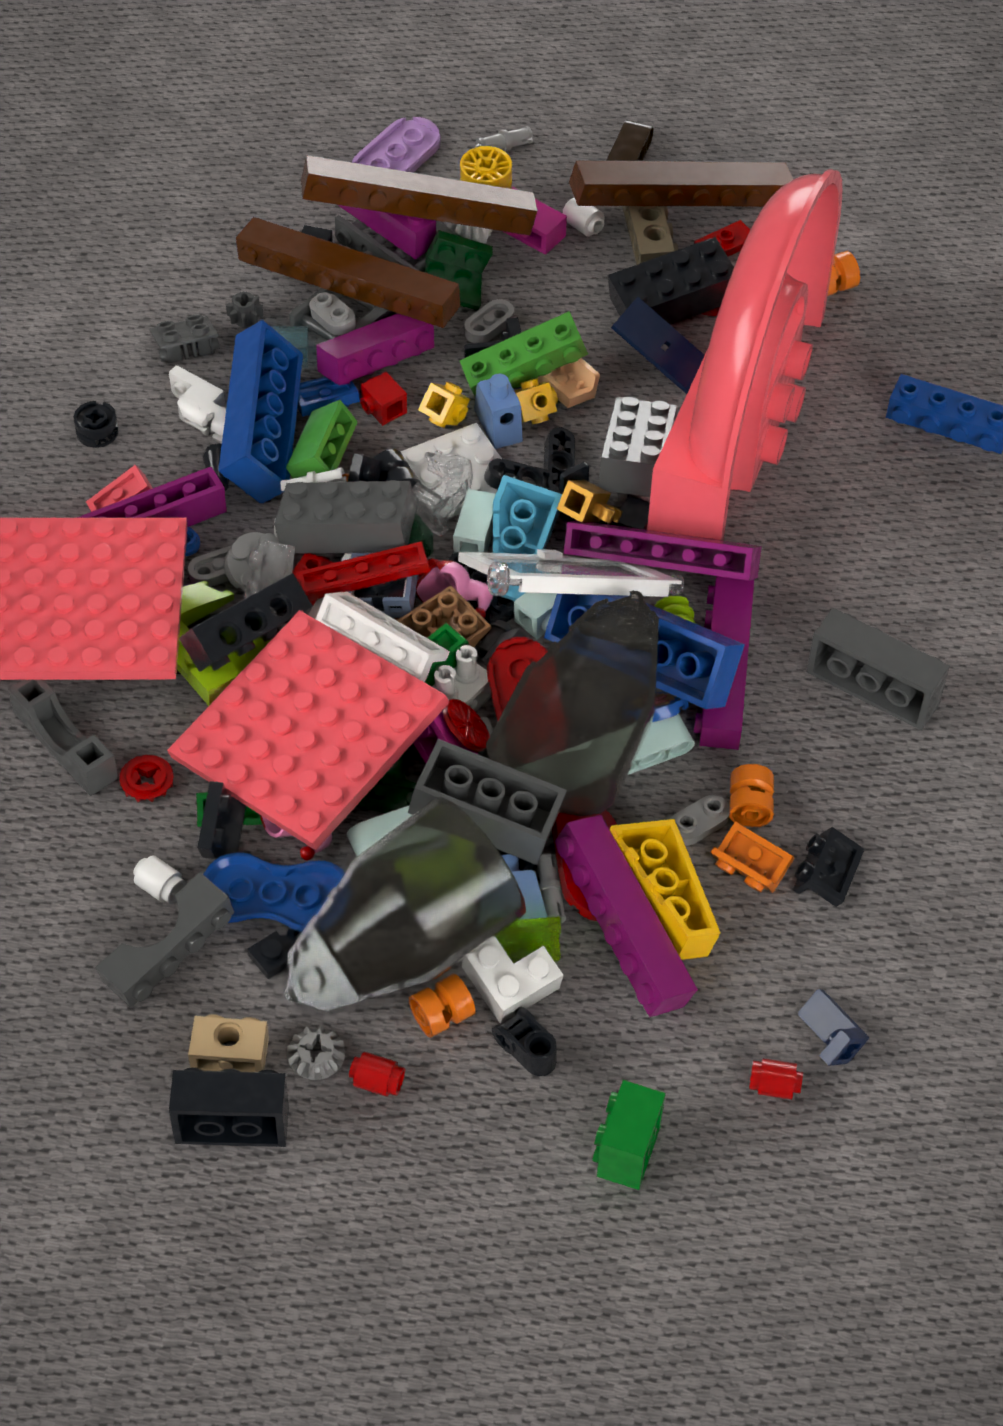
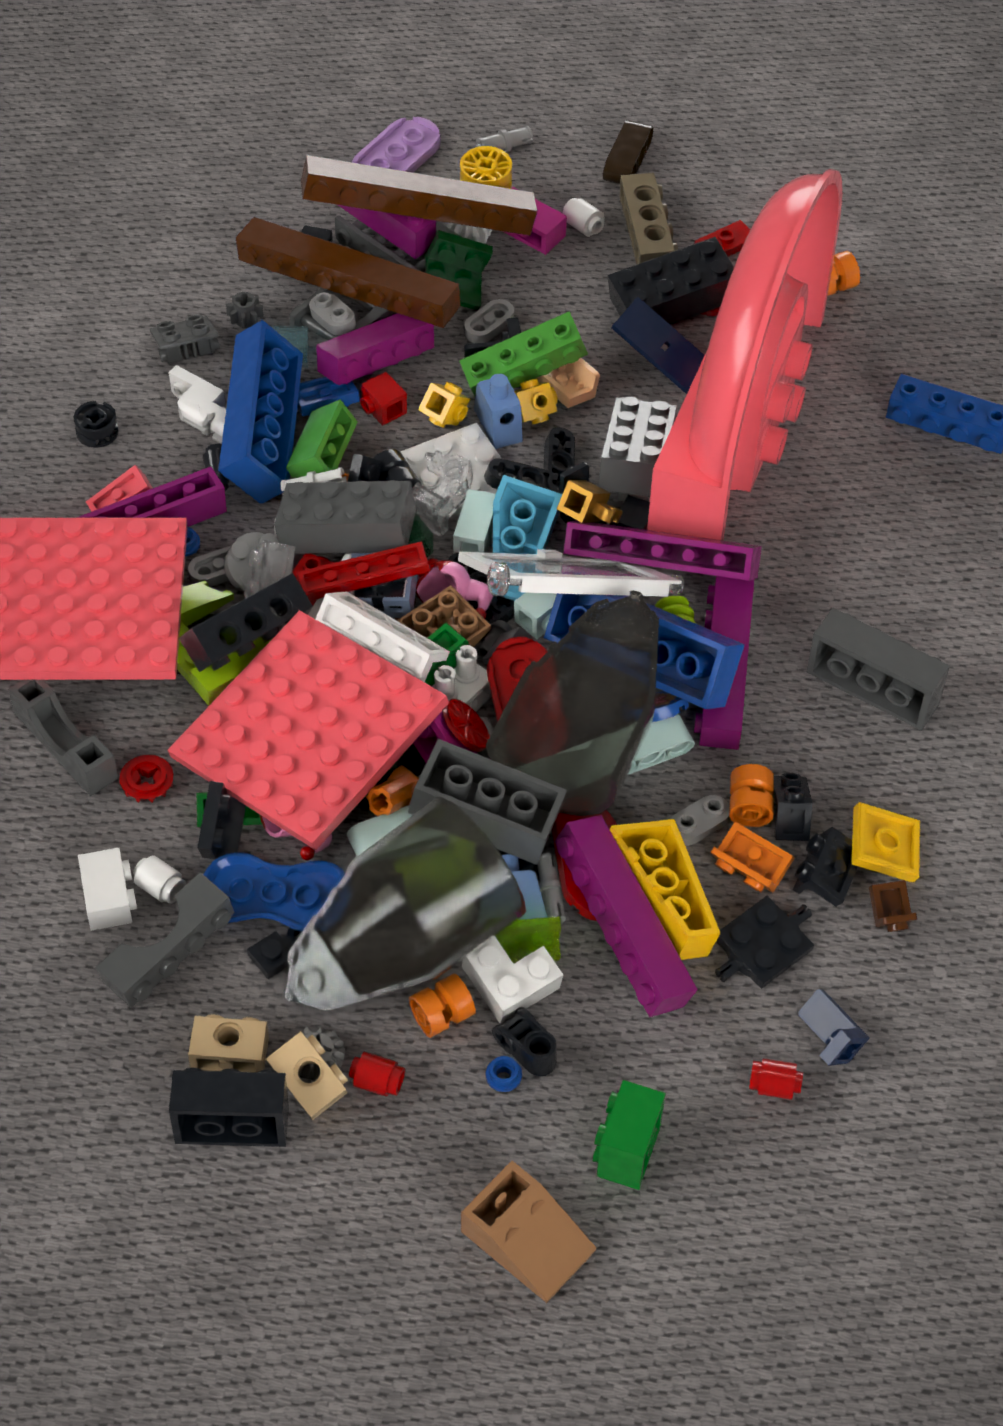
(105, 888): none -> white brick
(313, 1096): none -> tan brick
(393, 793): none -> orange piece
(507, 1065): none -> blue plate
(526, 1231): none -> medium nougat slope
(677, 183): reddish brown brick -> none
(764, 942): none -> black plate
(792, 808): none -> black bracket
(886, 842): none -> yellow plate
(891, 905): none -> reddish brown bracket

